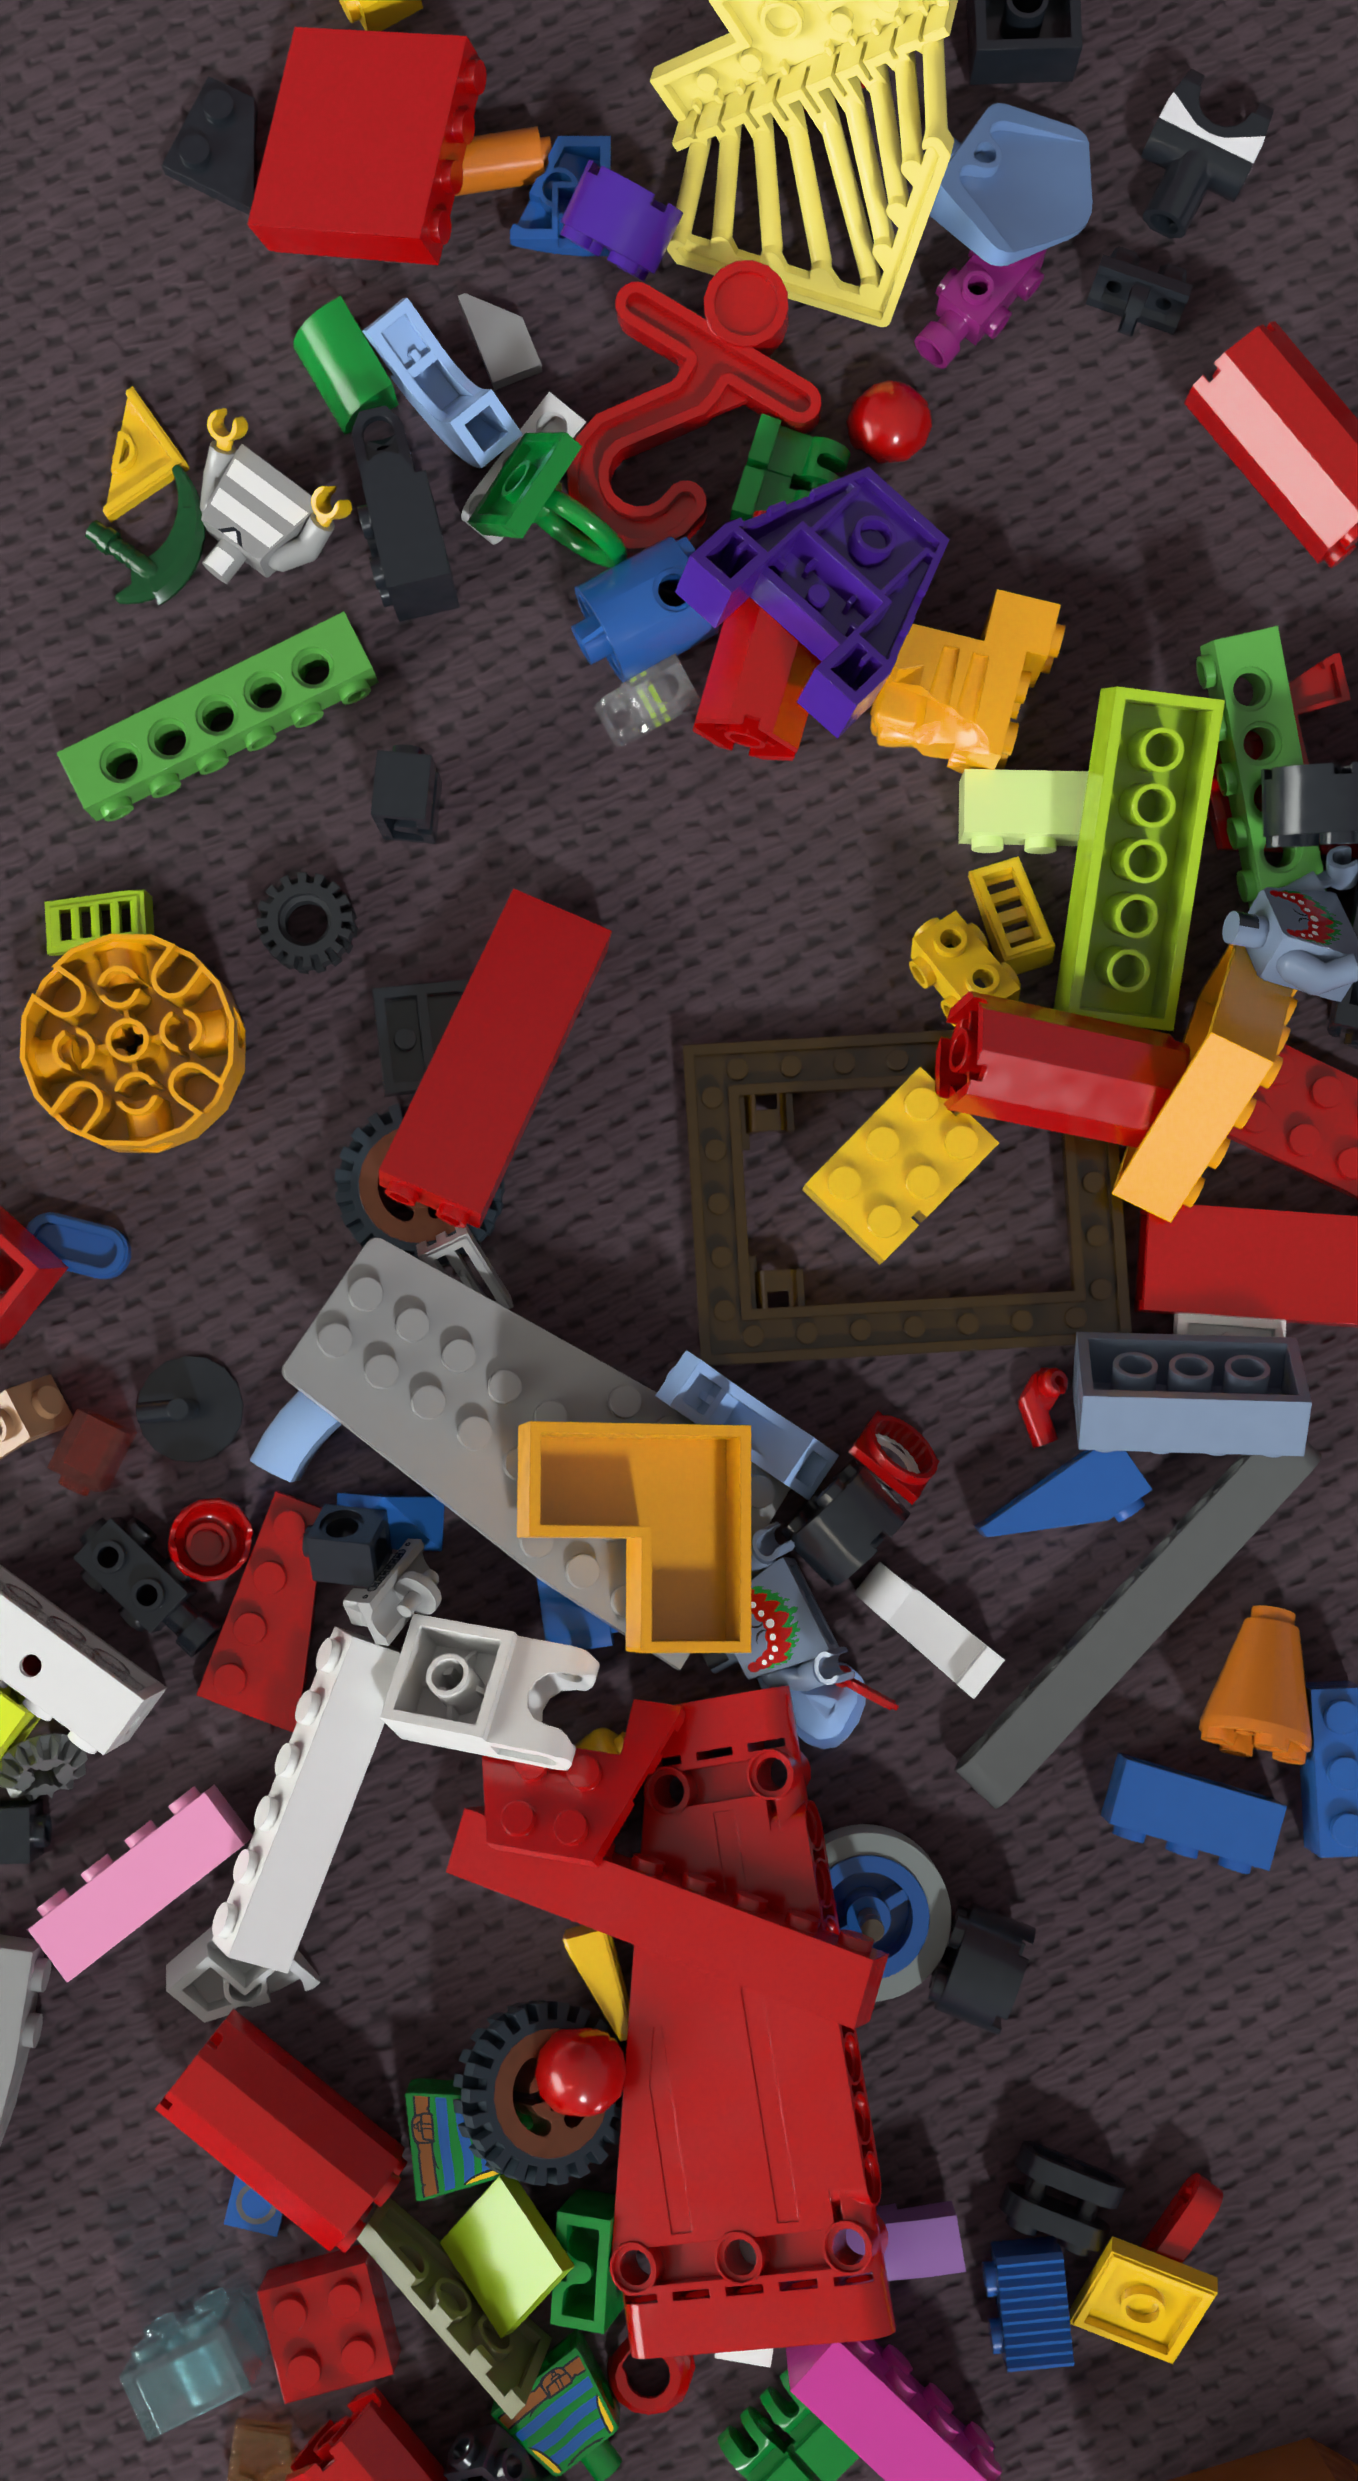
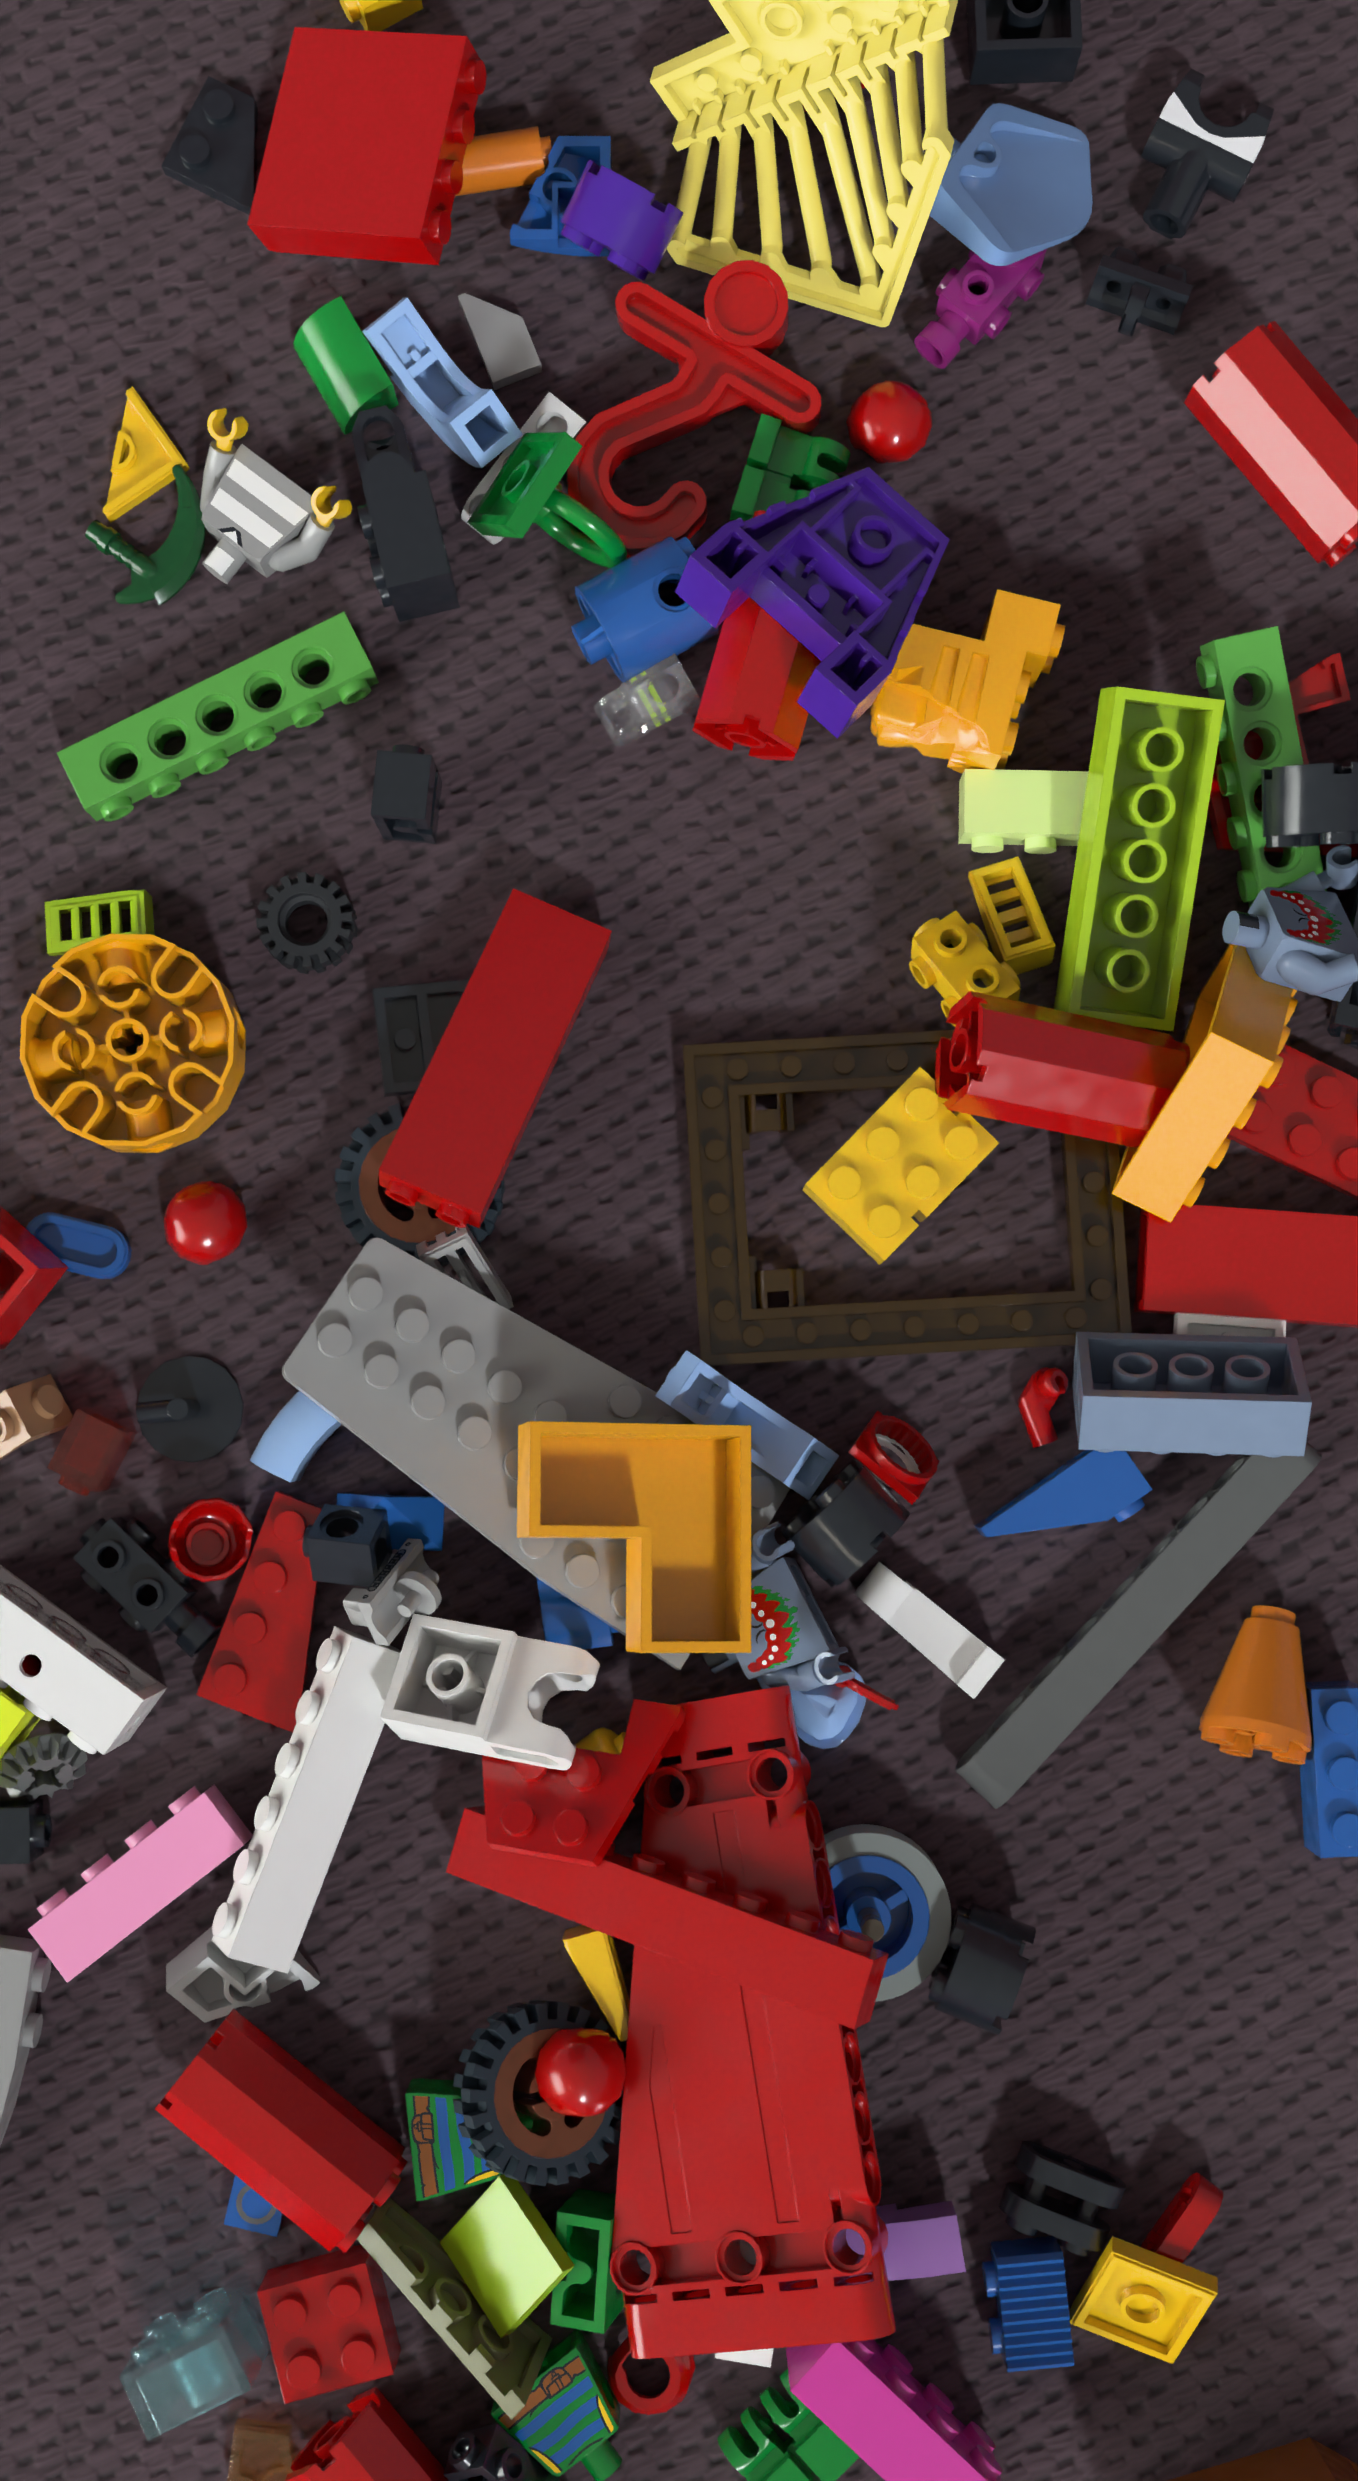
(205, 1222): none -> red hair
(1192, 1814): blue brick -> none

